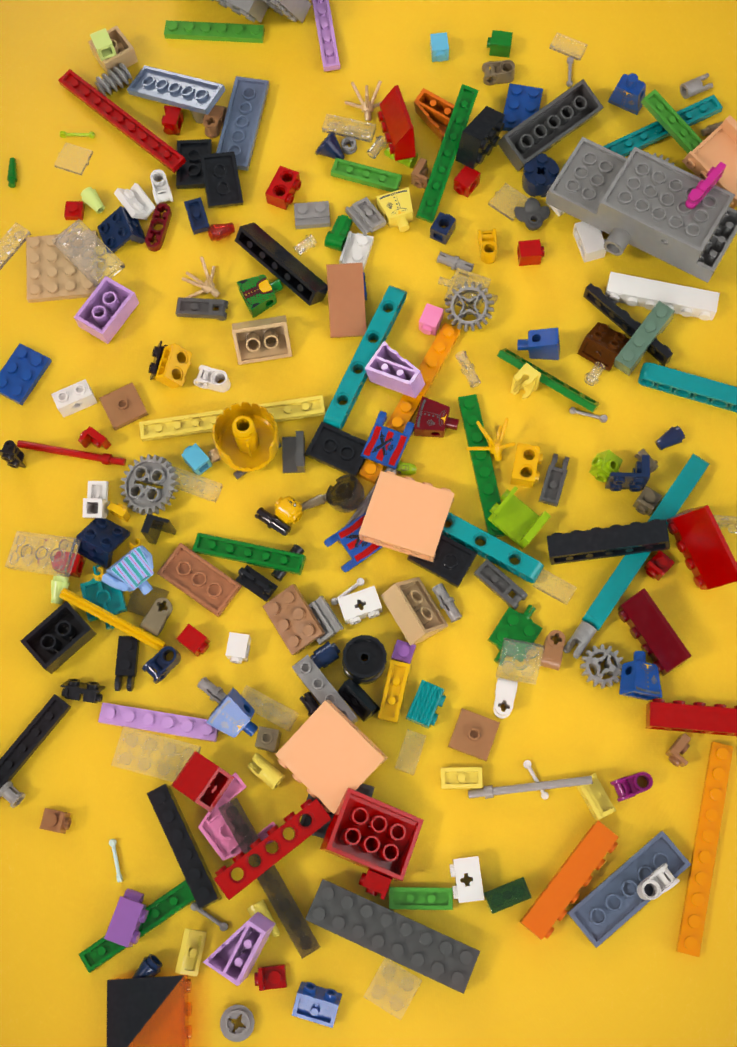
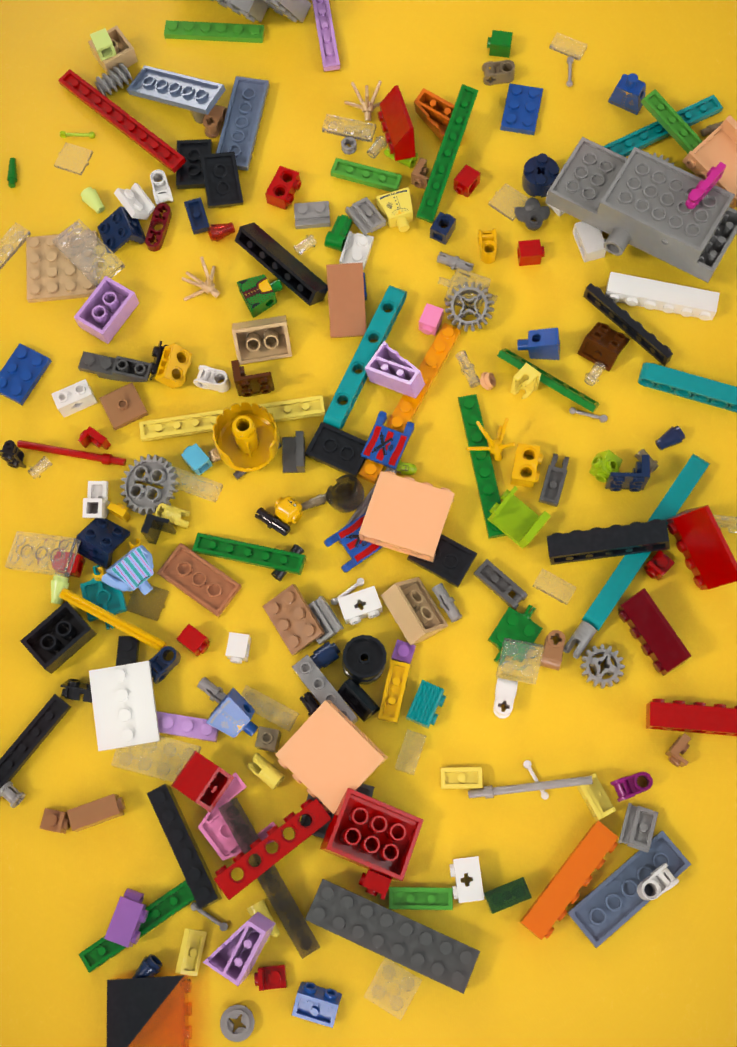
(39, 467): none -> clear pin
(74, 210): red plate -> none
(96, 812): none -> medium nougat brick
(112, 843): light aqua hinge -> none
(115, 368): none -> dark grey slope
(124, 706): none -> white plate
(154, 619): dark tan piece -> none
(172, 120): red brick -> none
(173, 514): none -> light yellow hinge
(201, 308): dark grey plate -> none
(251, 384): none -> reddish brown bracket
(256, 583): black hinge -> none
(330, 147): dark blue hat -> none
(433, 419): dark red torso -> none
(439, 47): medium azure brick -> none
(474, 734): medium nougat plate -> none
(480, 137): black brick -> none
(487, 380): none -> light nougat plate
(493, 550): teal beam -> none
(550, 124): dark grey brick -> none
(638, 827): none -> light grey plate
(640, 341): sand green arch -> none
(640, 678): blue torso -> none
(647, 501): dark tan bracket -> none
(695, 86): light grey hinge -> none
(704, 850): light orange plate -> none

